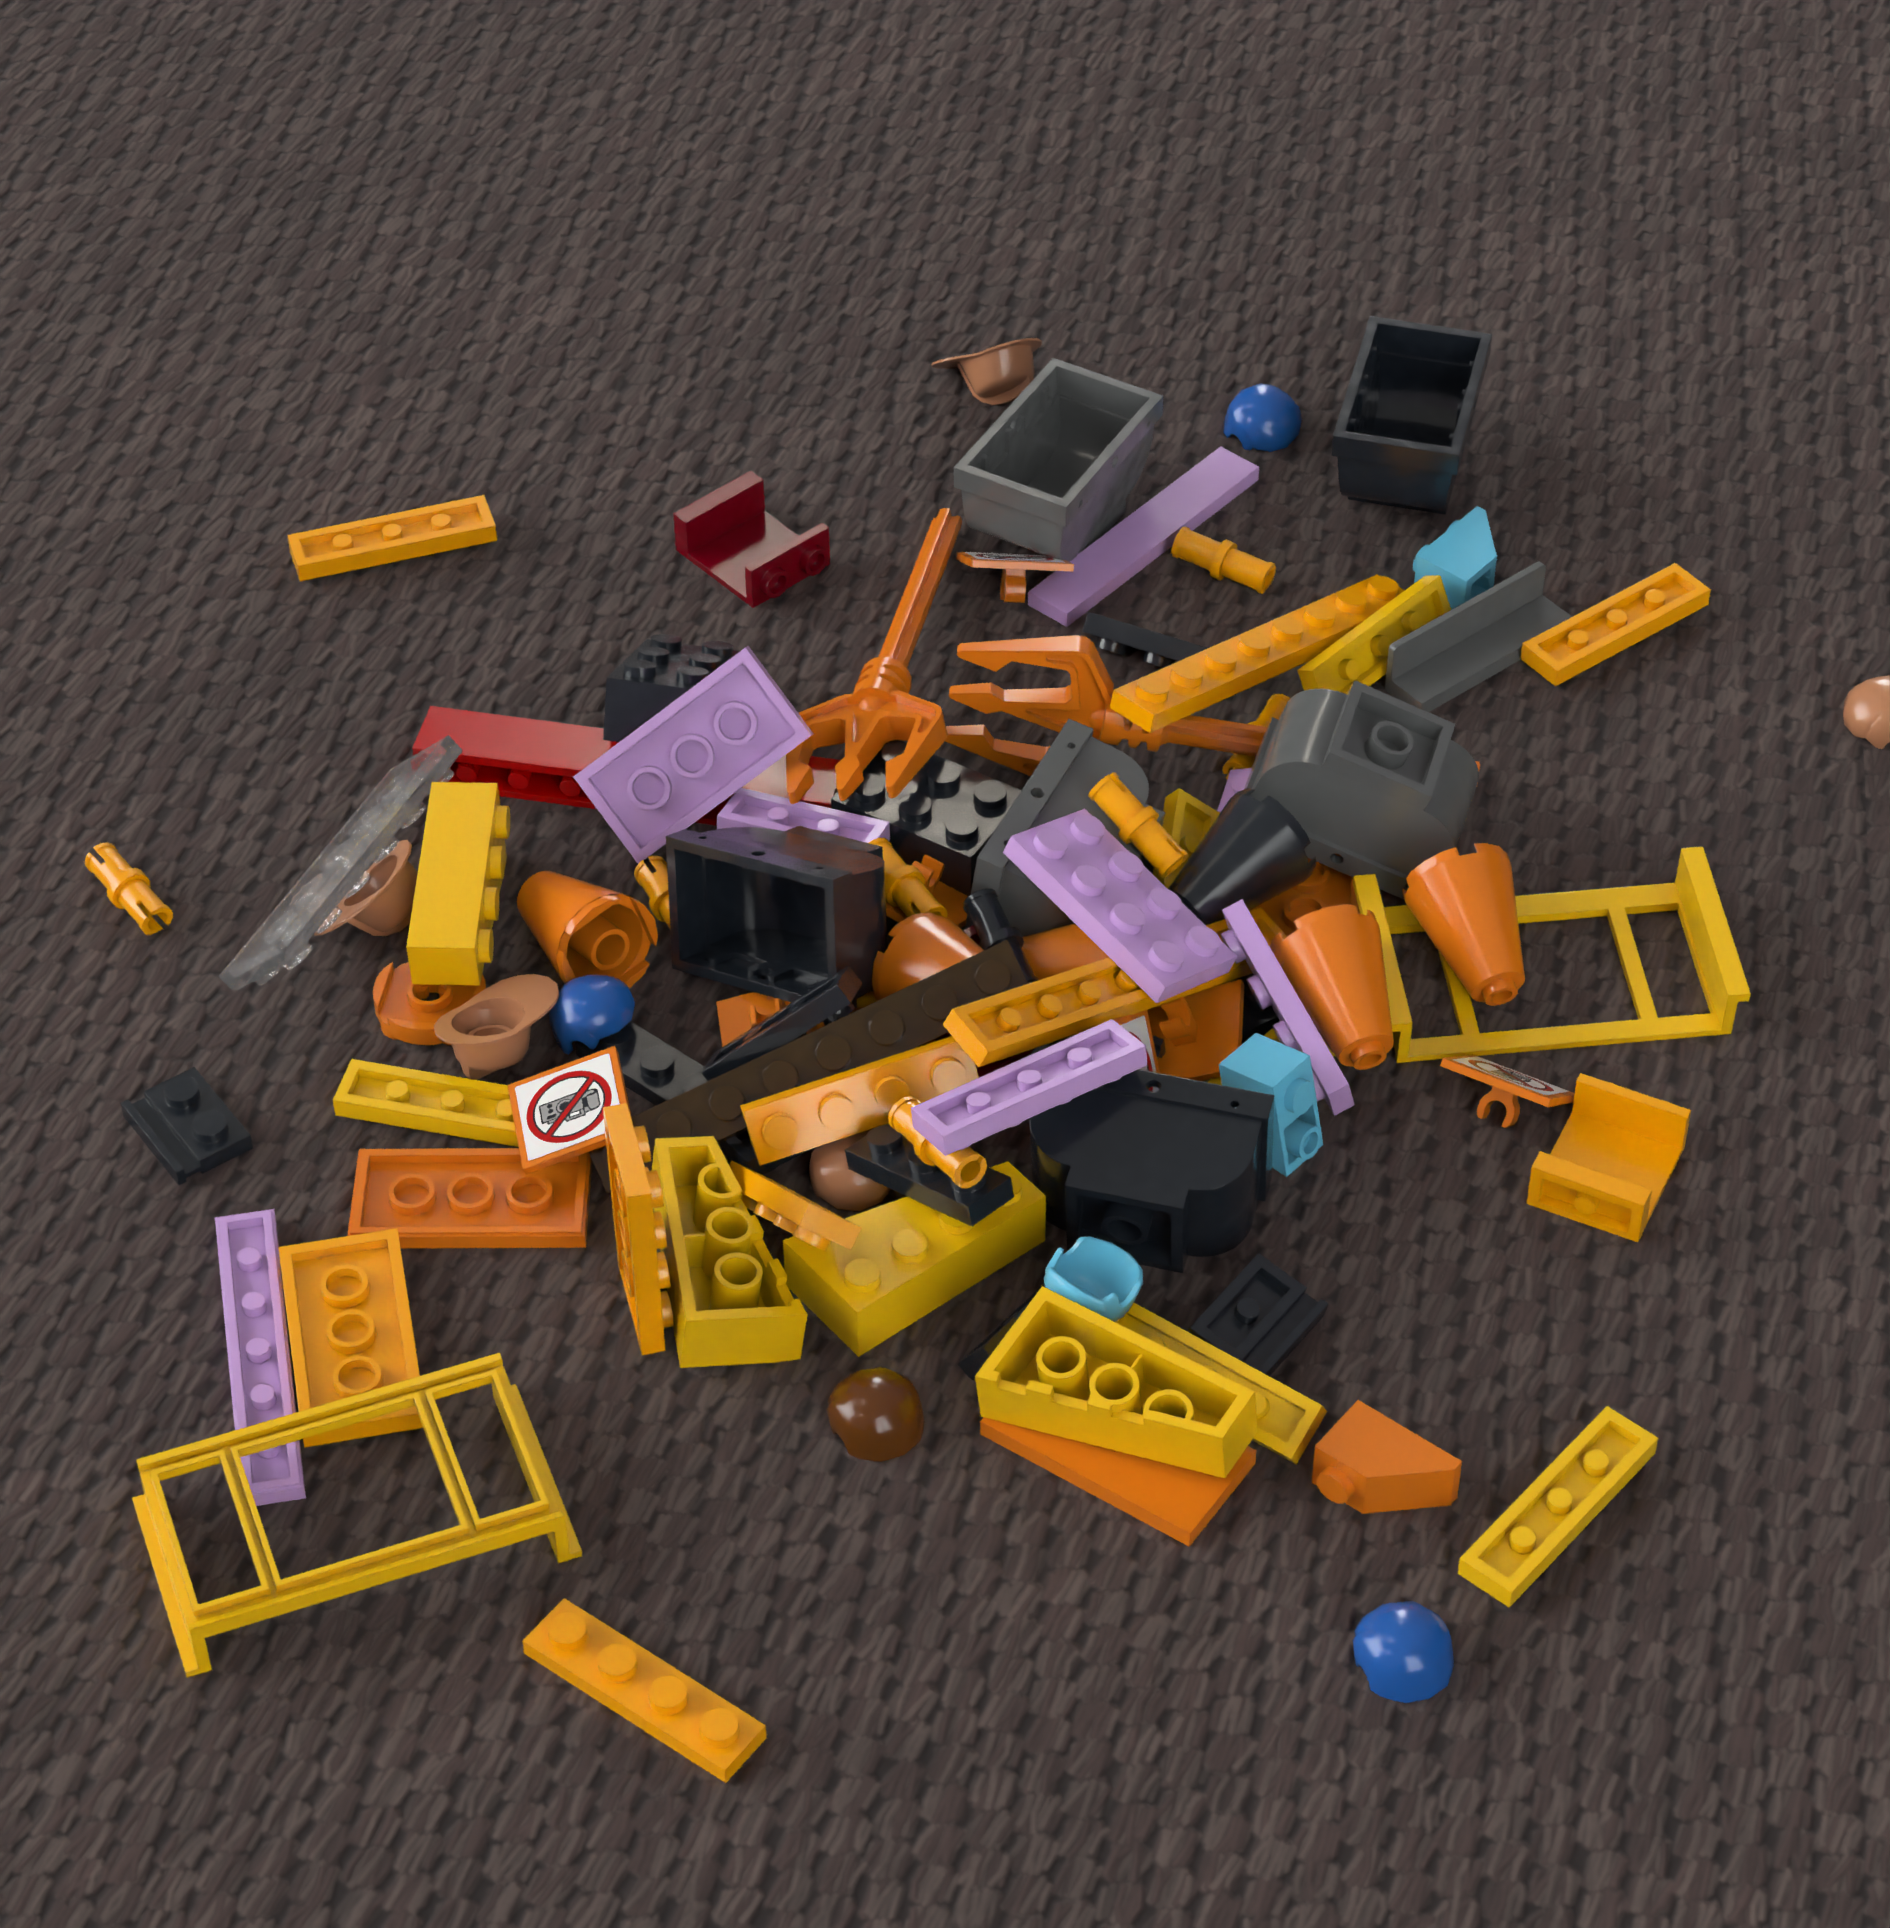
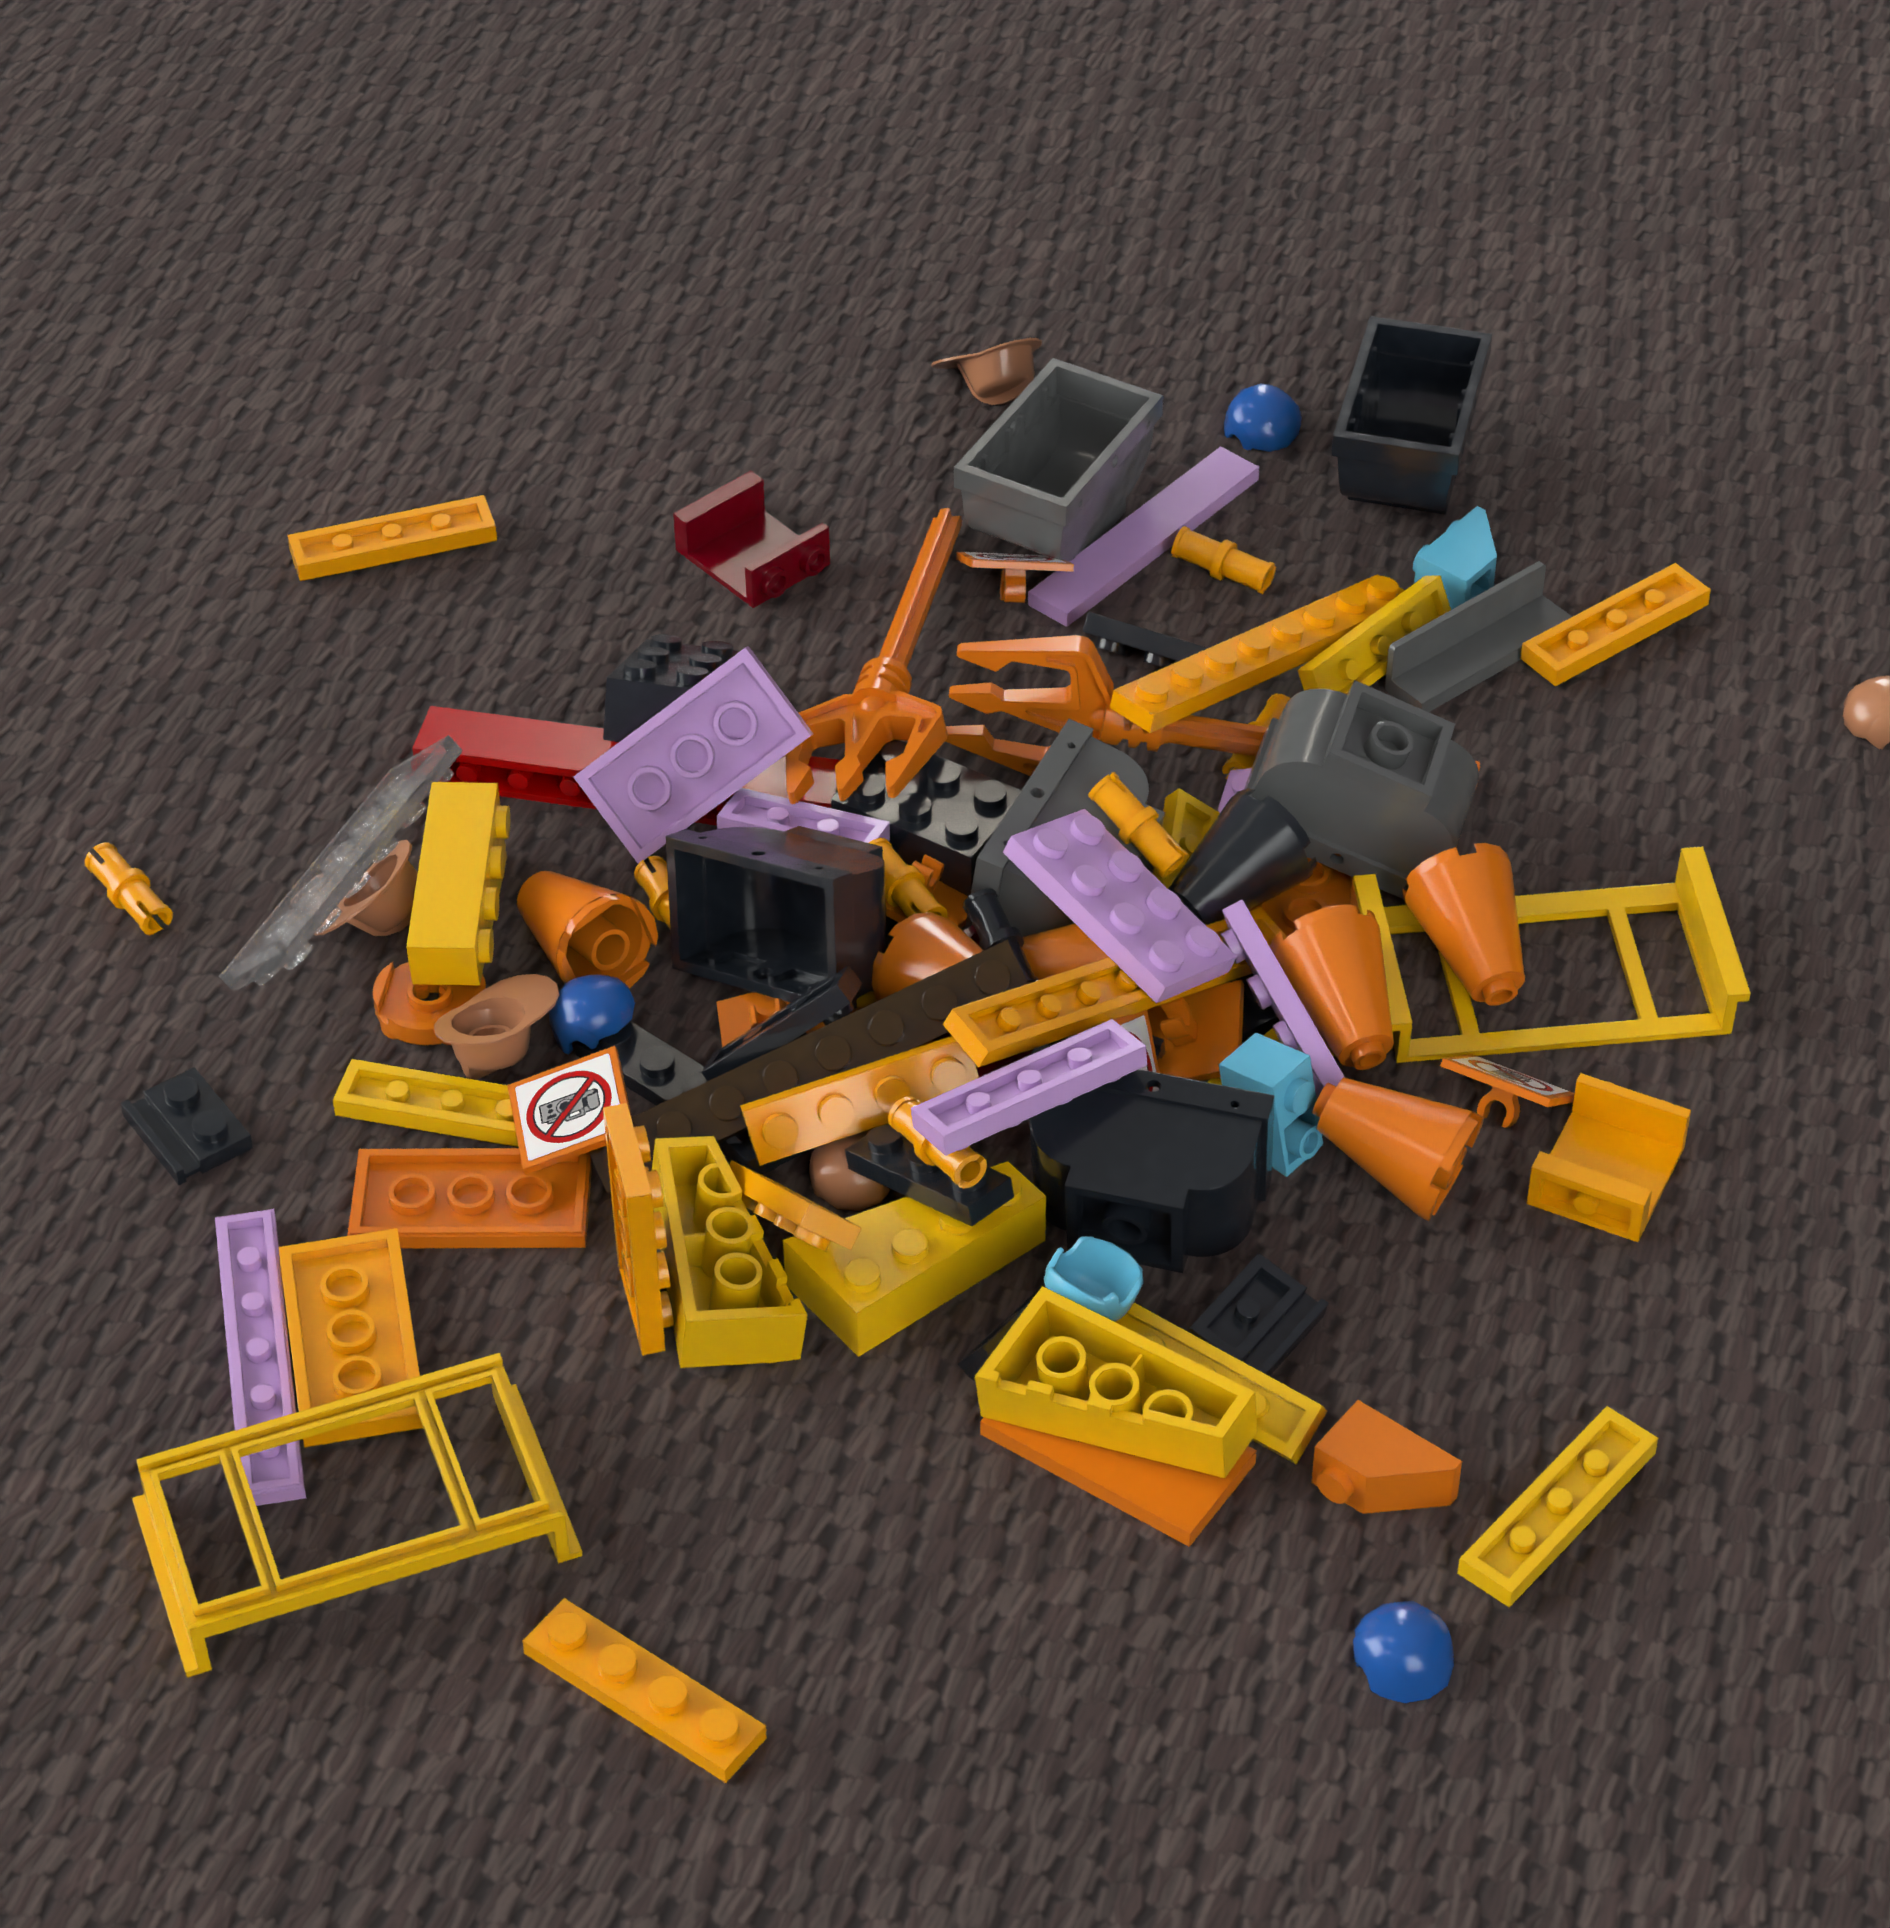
(876, 1414): reddish brown hair -> none
(1399, 1139): none -> orange cone

